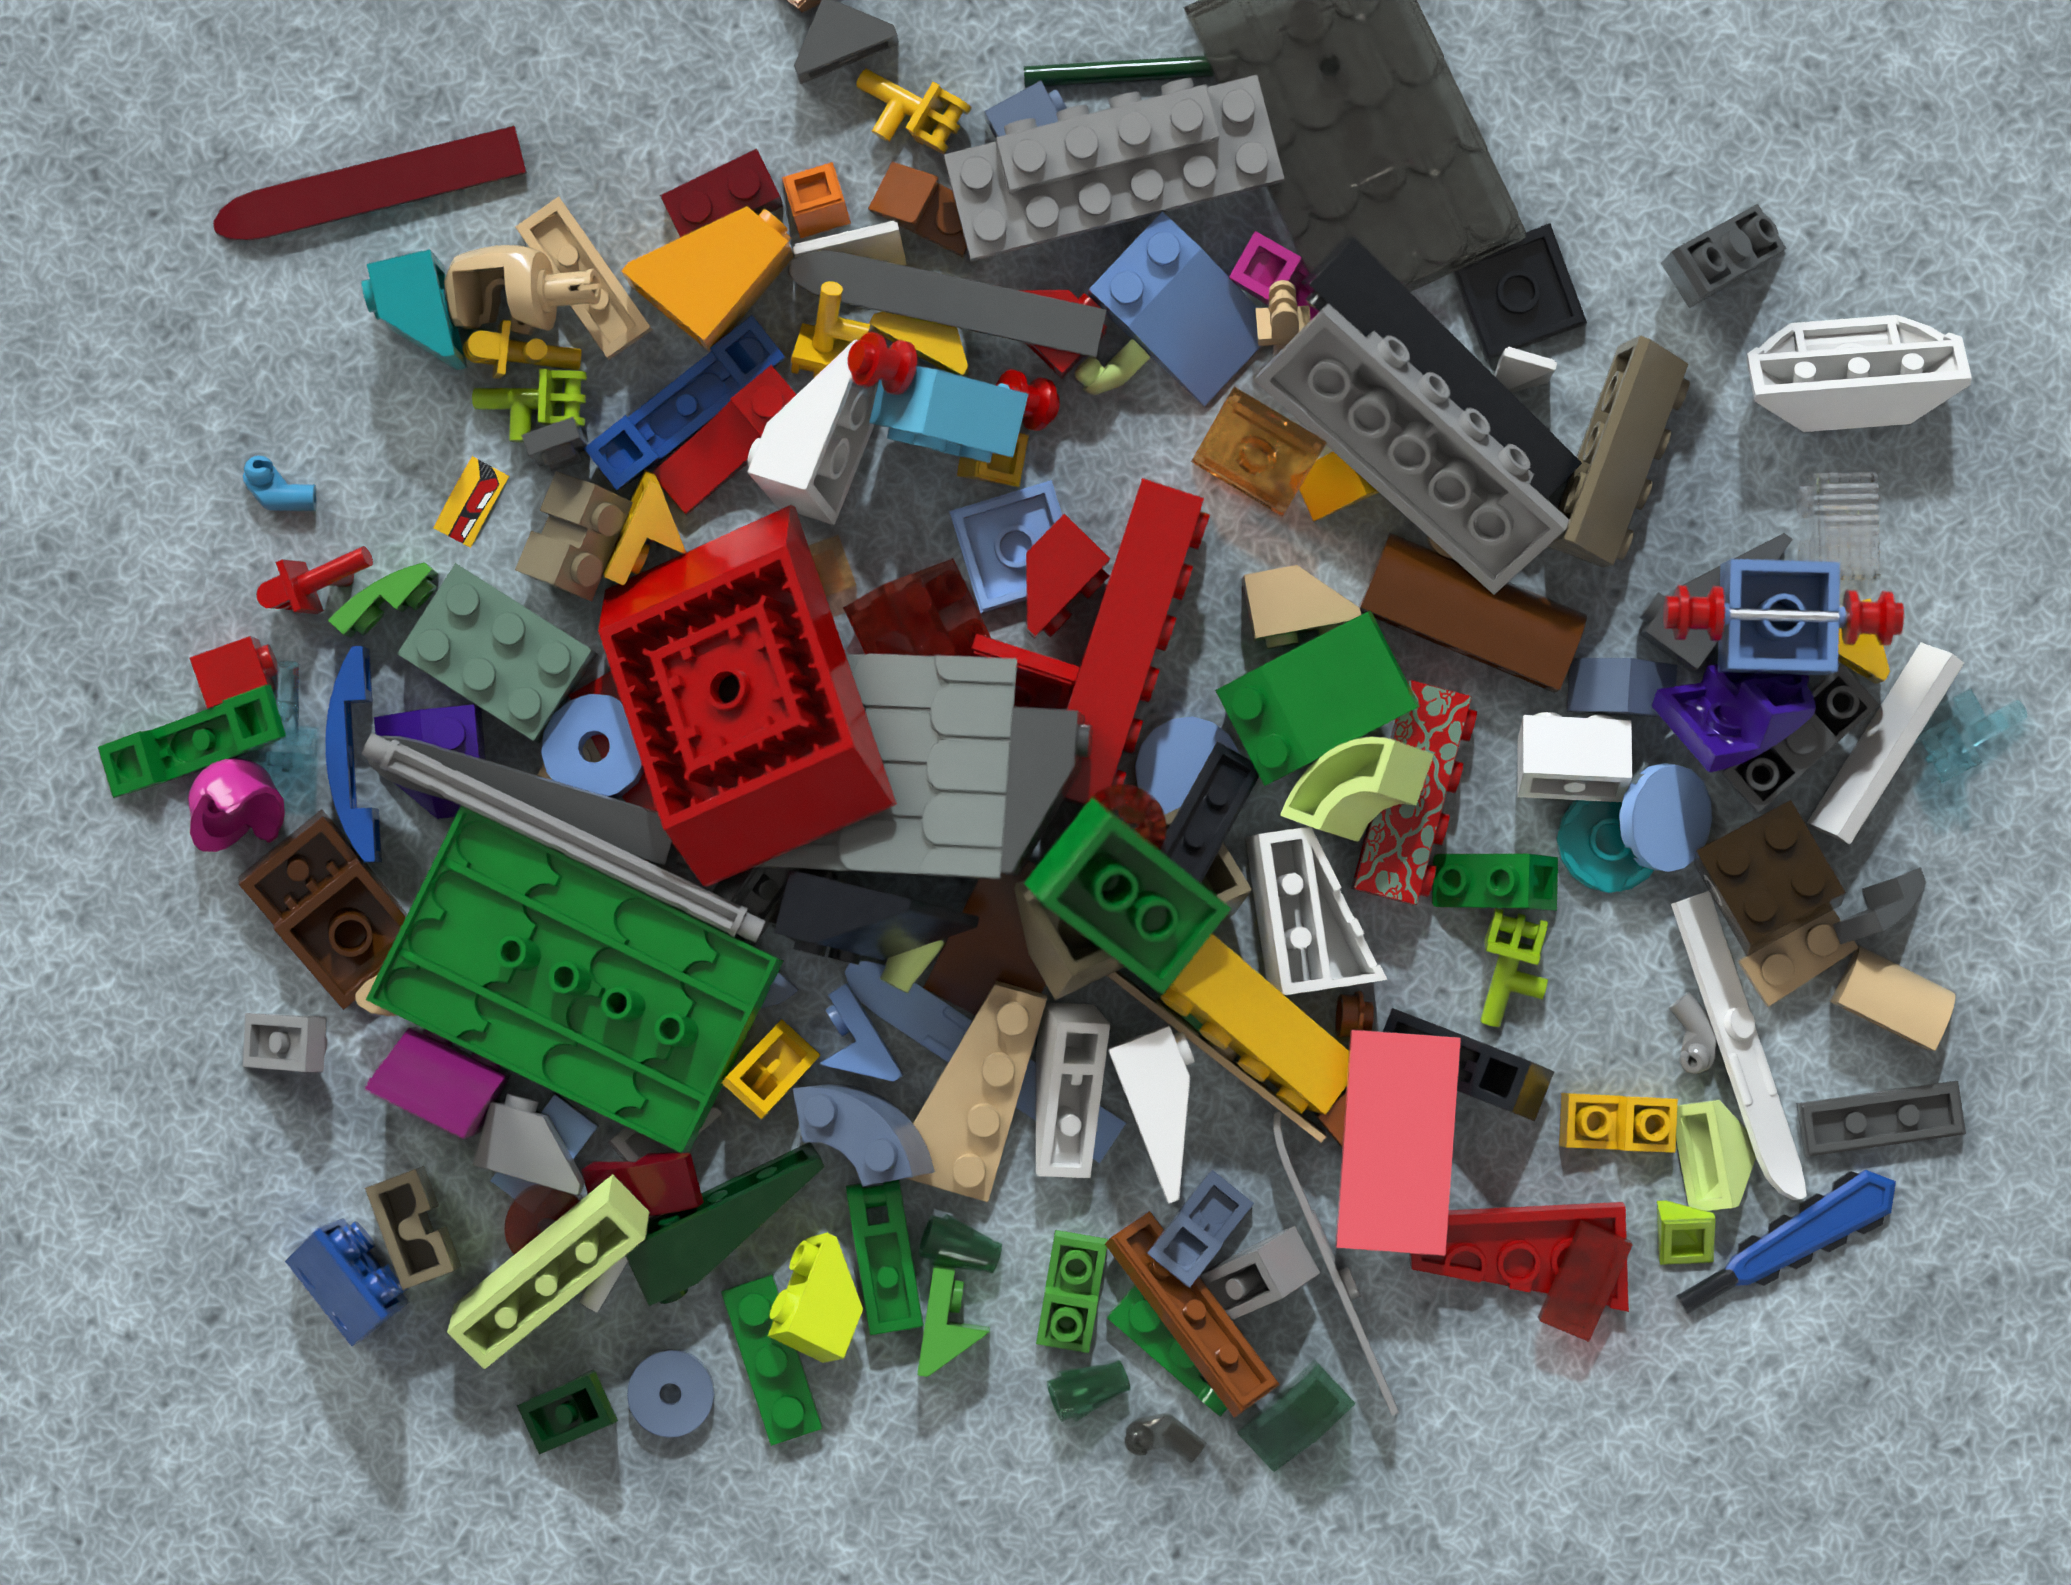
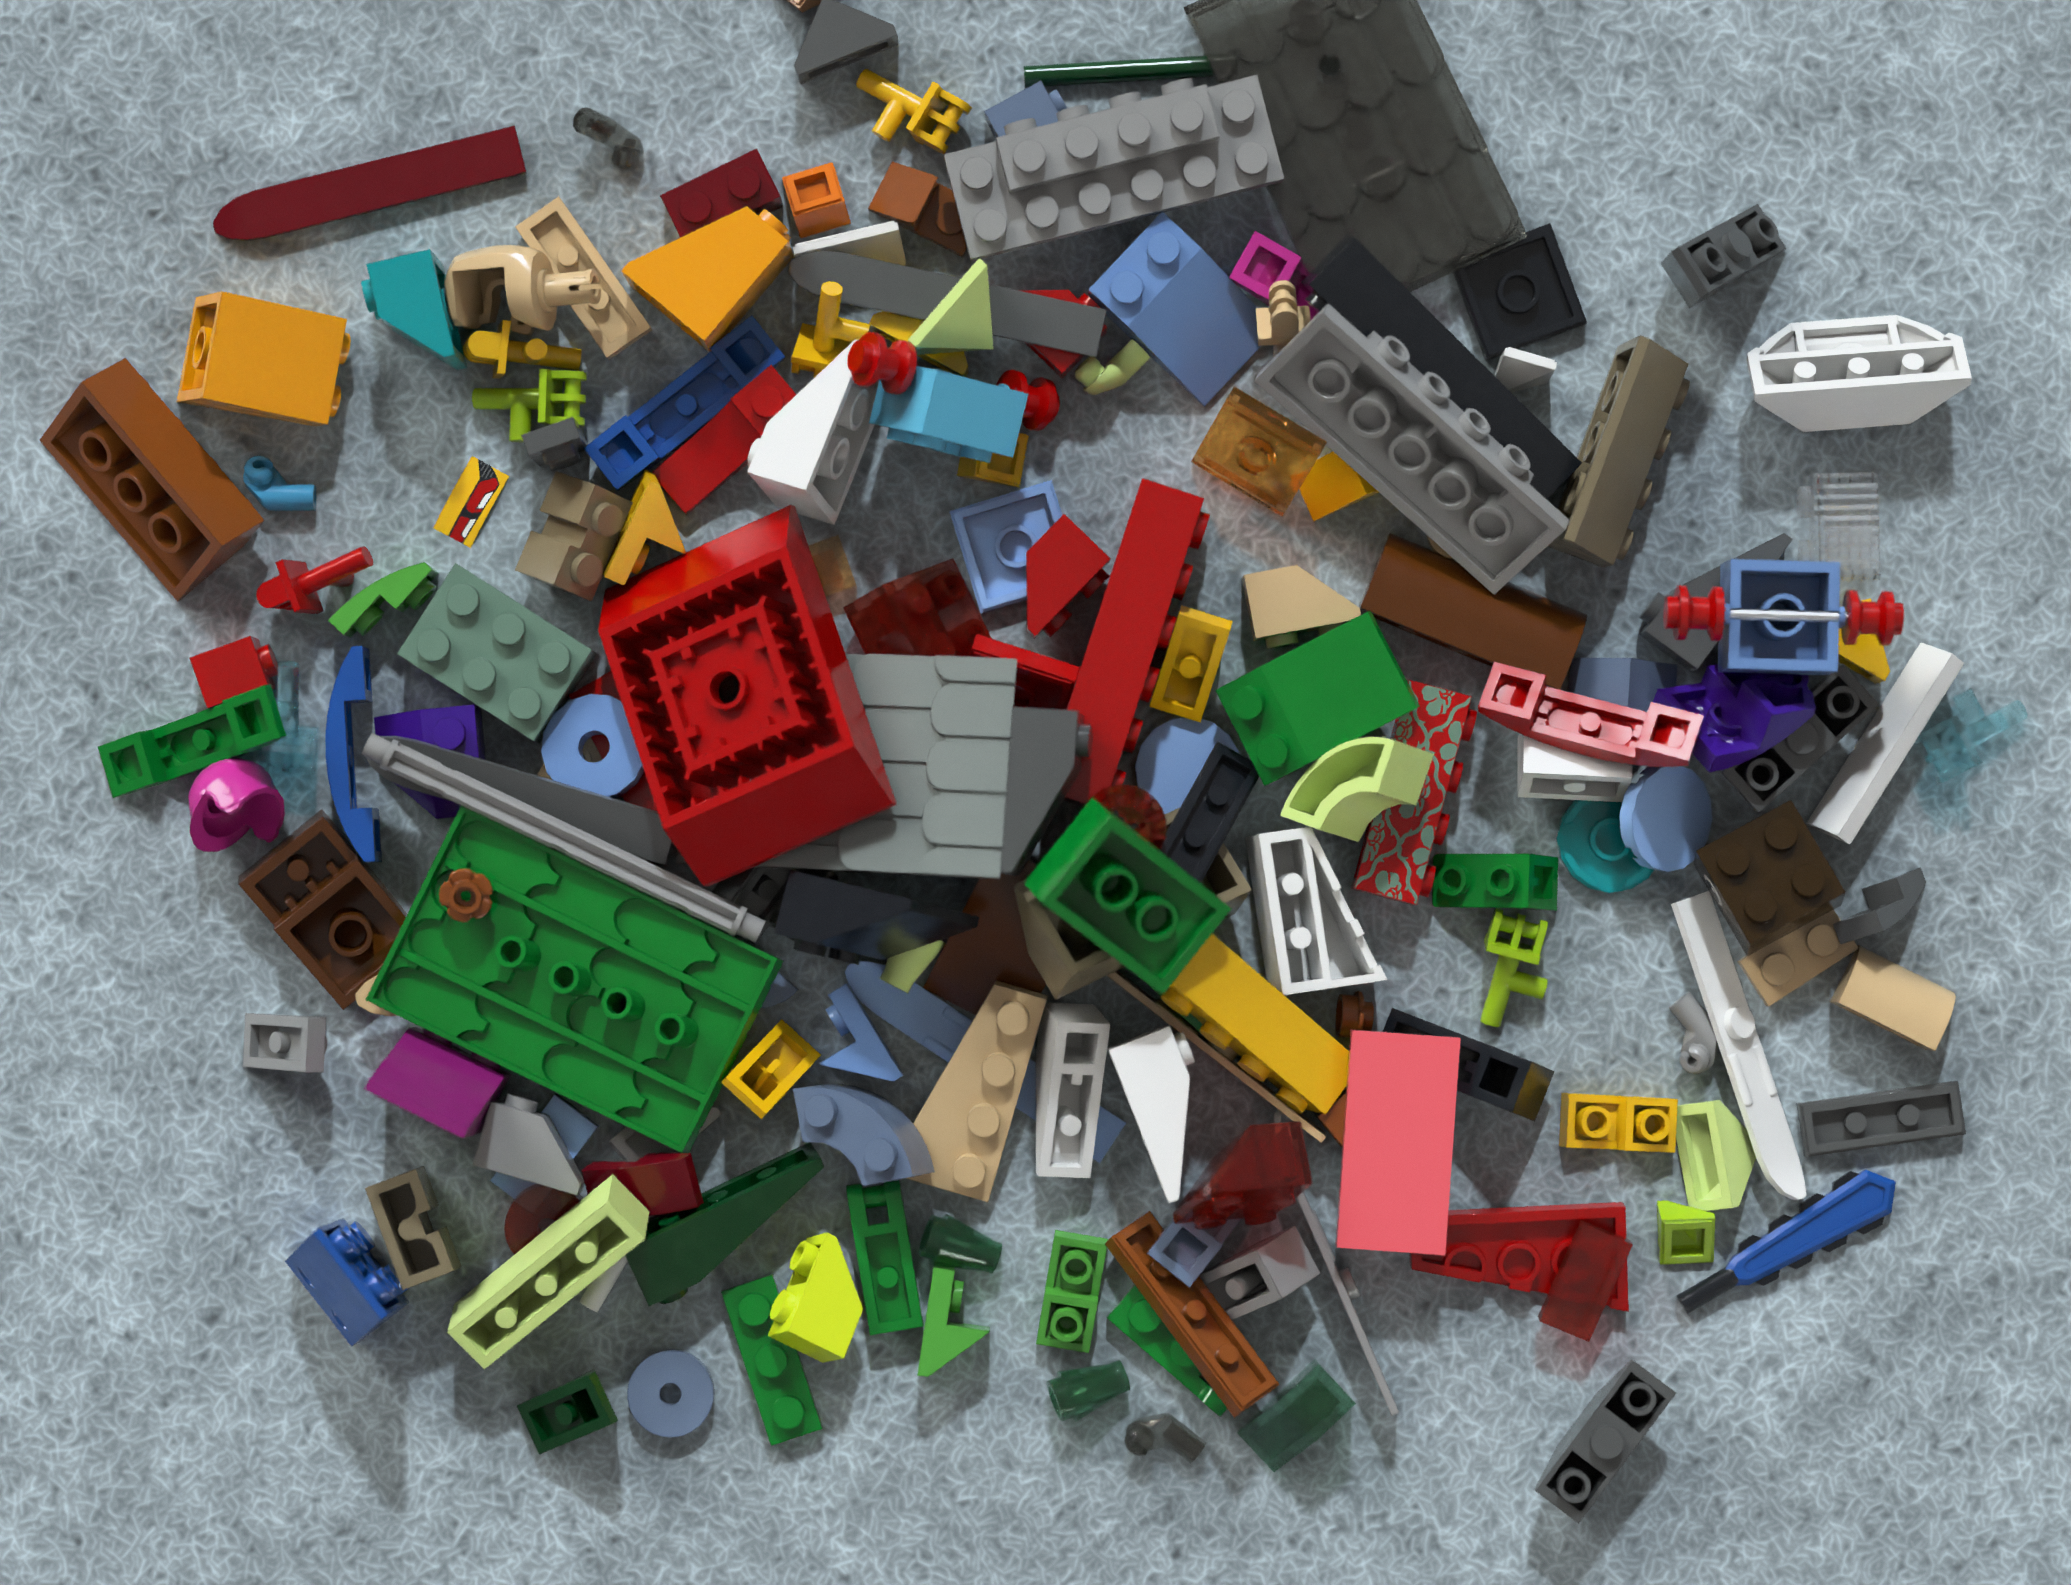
(150, 478): none -> dark orange slope
(263, 359): none -> light orange slope
(470, 881): none -> dark orange plate
(610, 133): none -> clear smoke arm
(961, 318): none -> yellowish green slope
(1190, 663): none -> yellow slope
(1249, 1178): none -> clear red slope
(1586, 724): none -> slope
(1602, 1439): none -> dark grey slope

